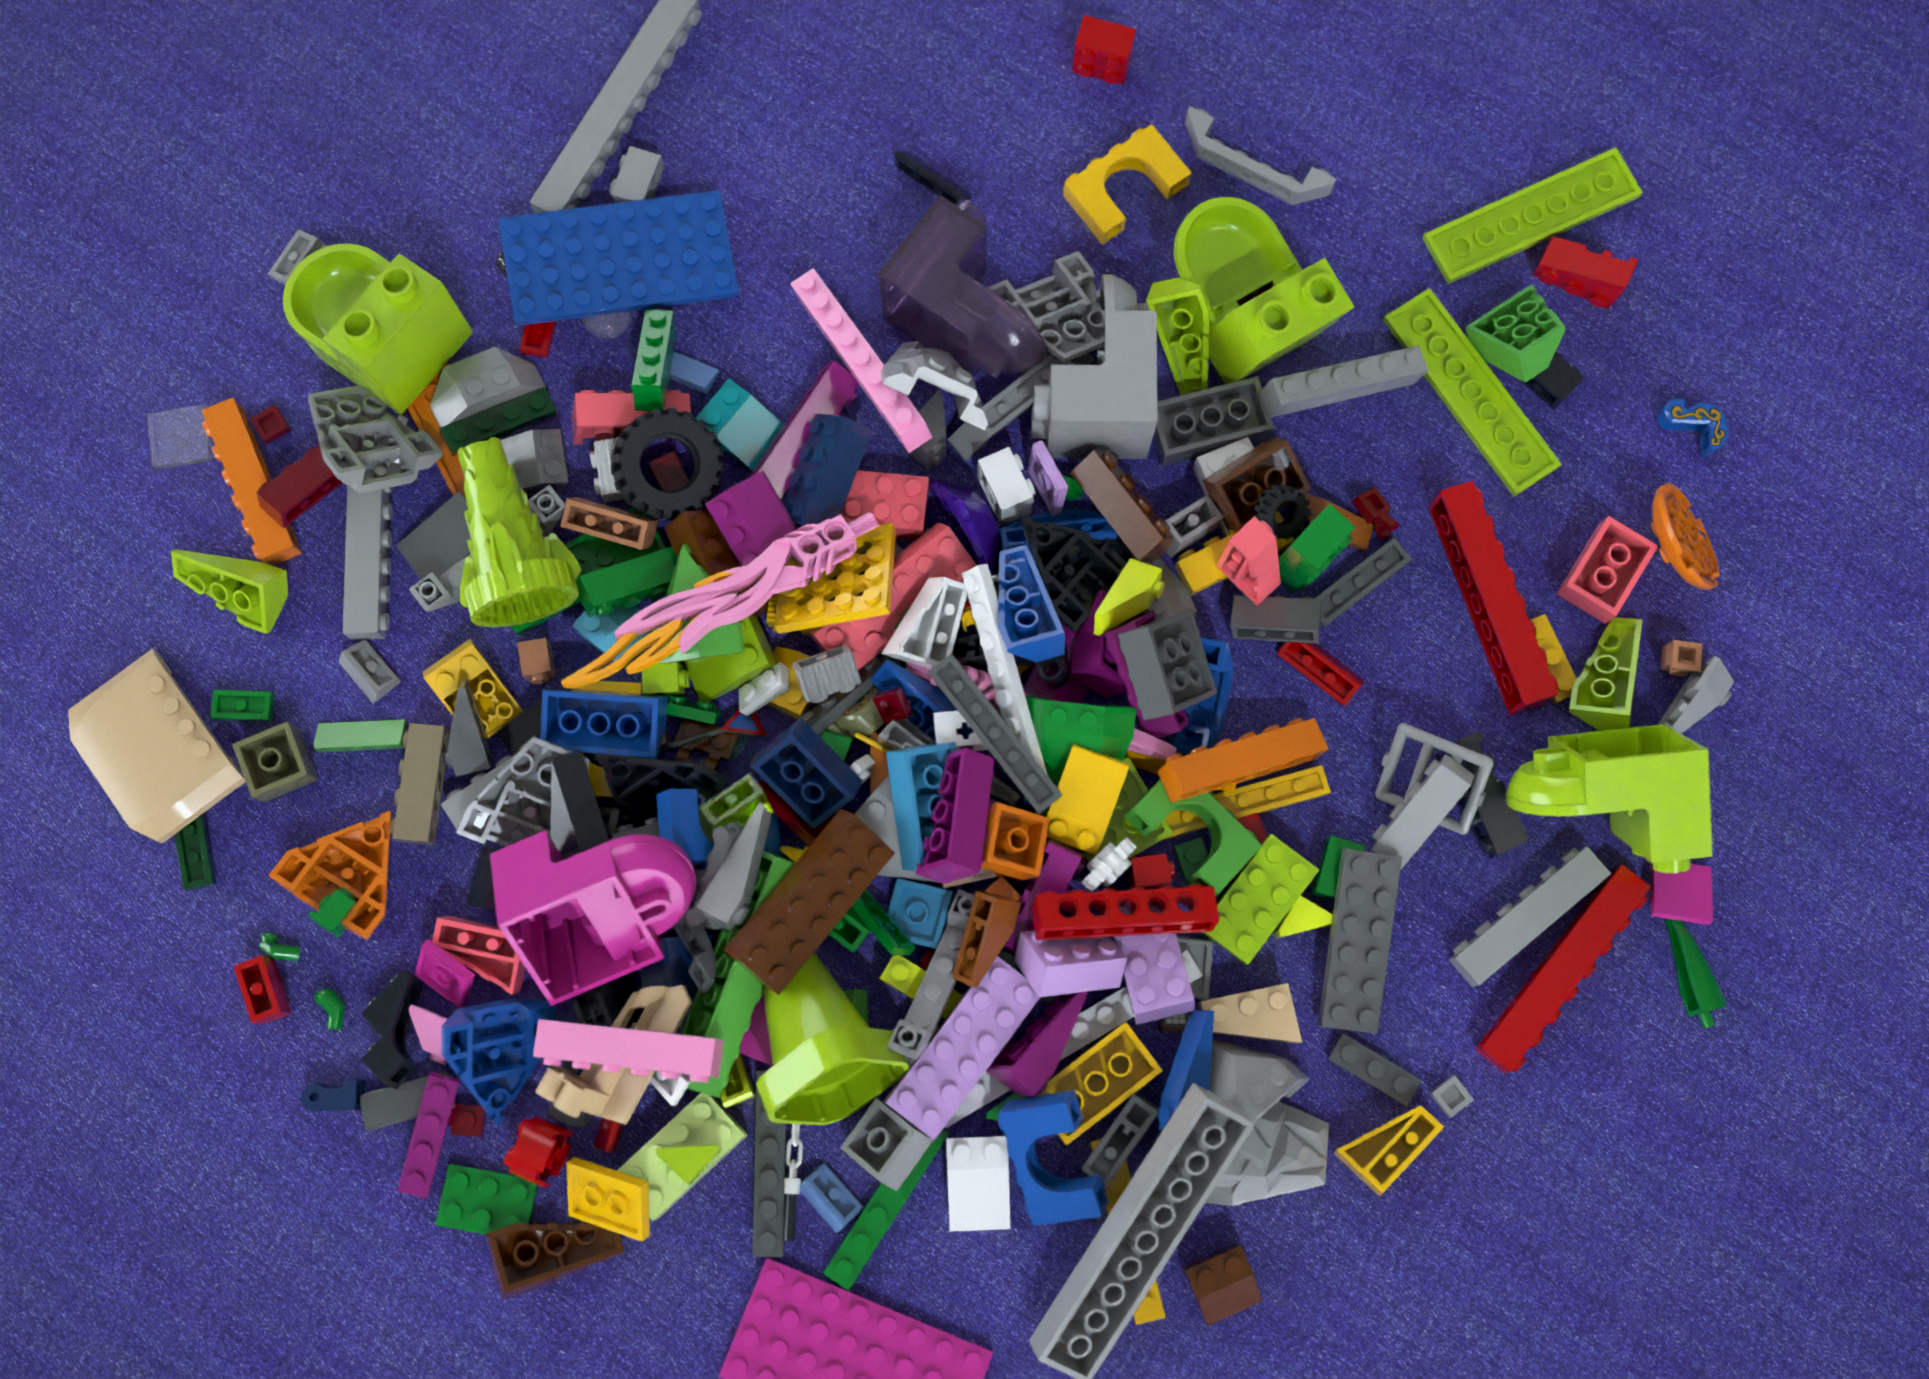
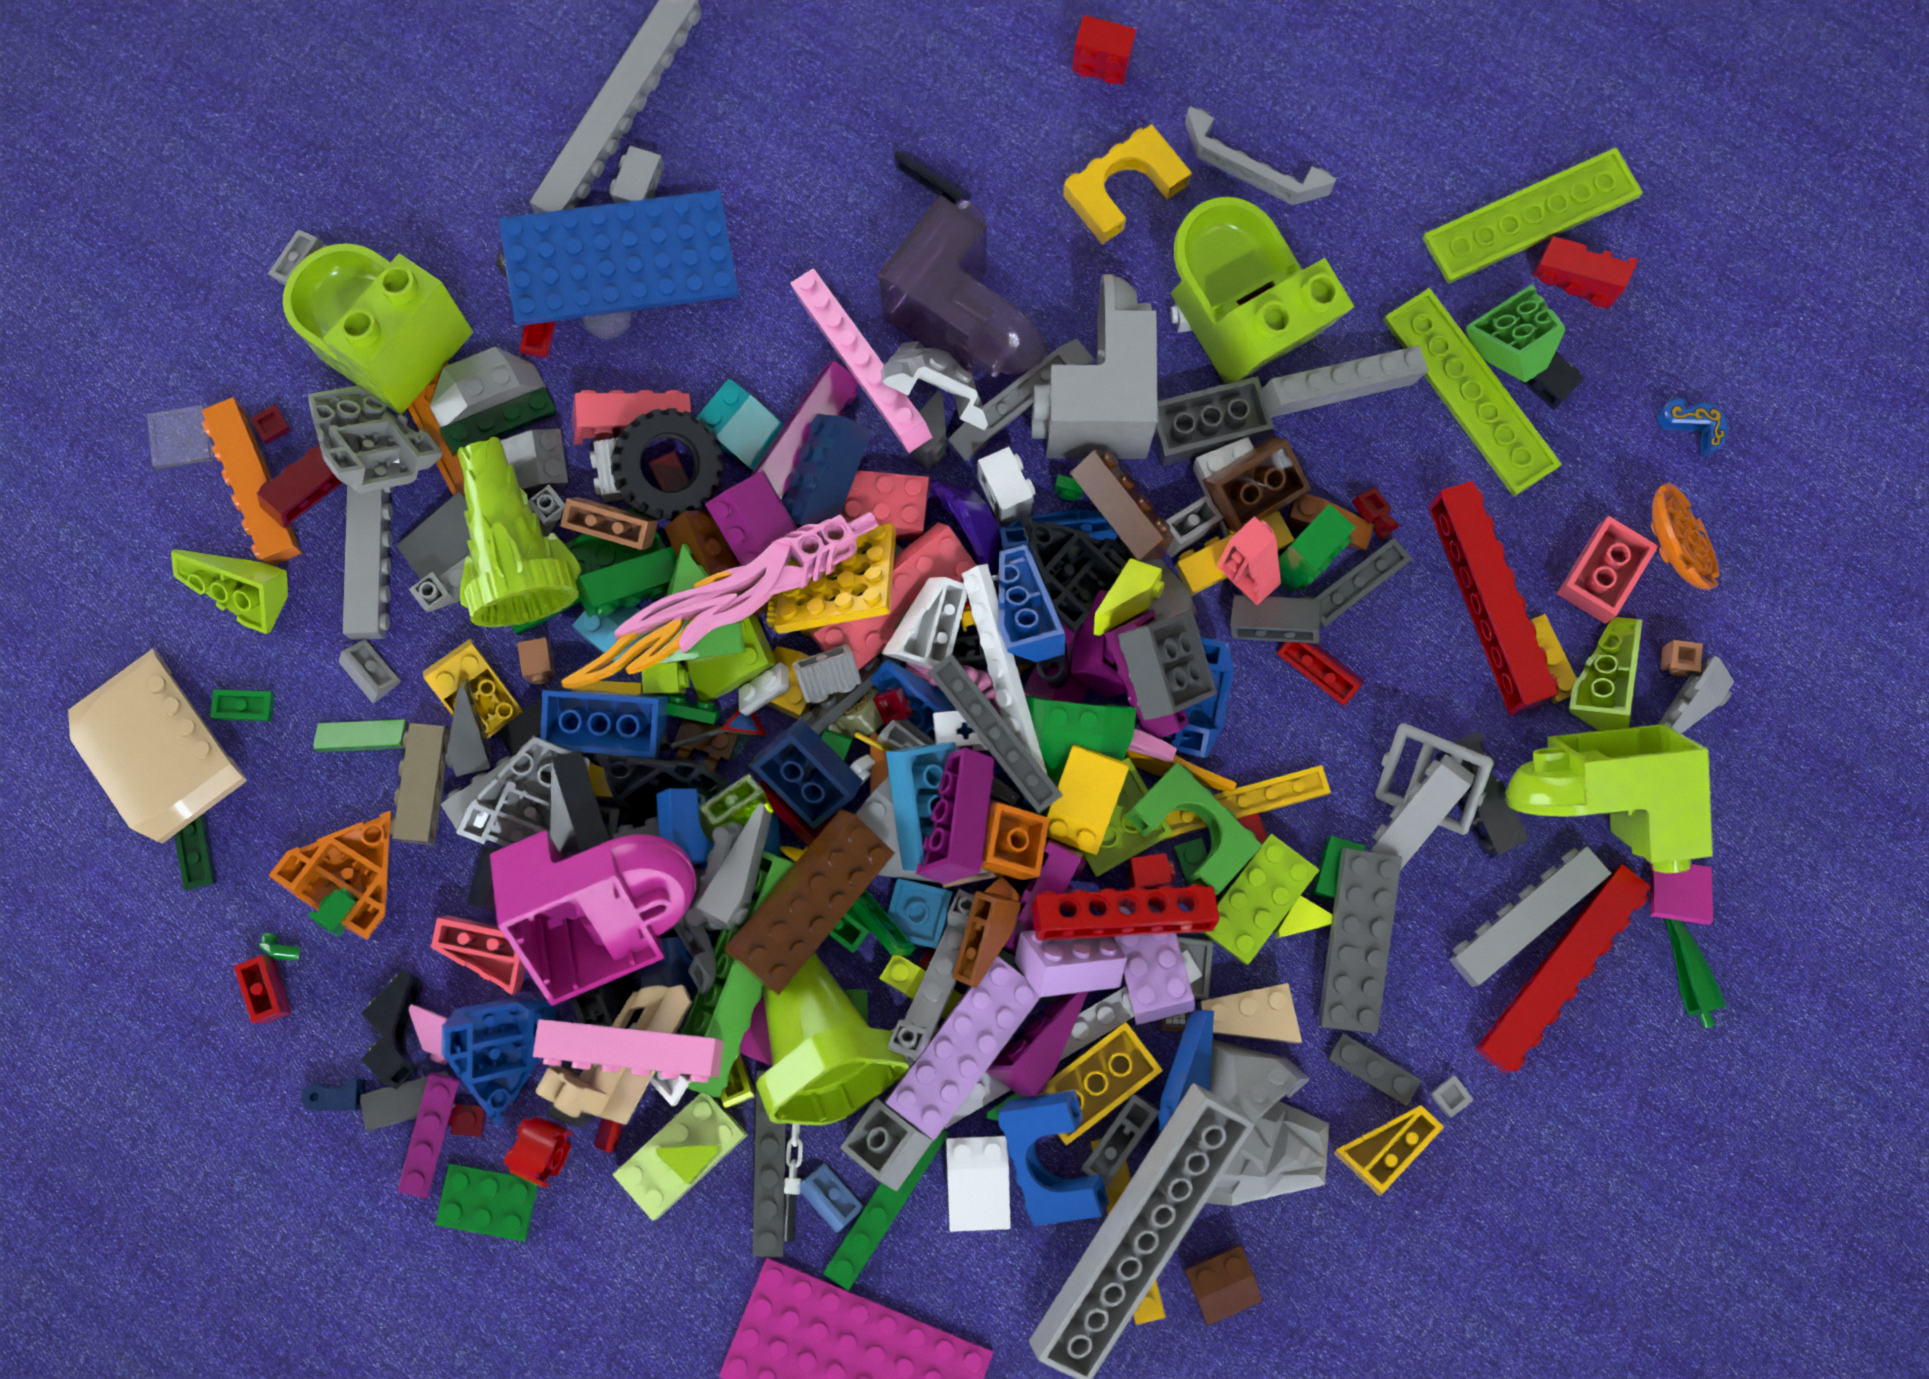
(275, 762): olive brick -> none
(333, 1005): green arm -> none
(444, 974): dark pink tile -> none
(538, 1254): reddish brown wedge -> none
(608, 1198): yellow plate -> none
(654, 360): green brick -> none
(692, 373): medium blue slope -> none
(1047, 478): lavender tile -> none
(1062, 307): light grey wedge -> none
(1109, 864): white gear -> none
(1183, 330): lime wedge -> none
(1242, 759): orange brick -> none
(1297, 515): black tyre -> none

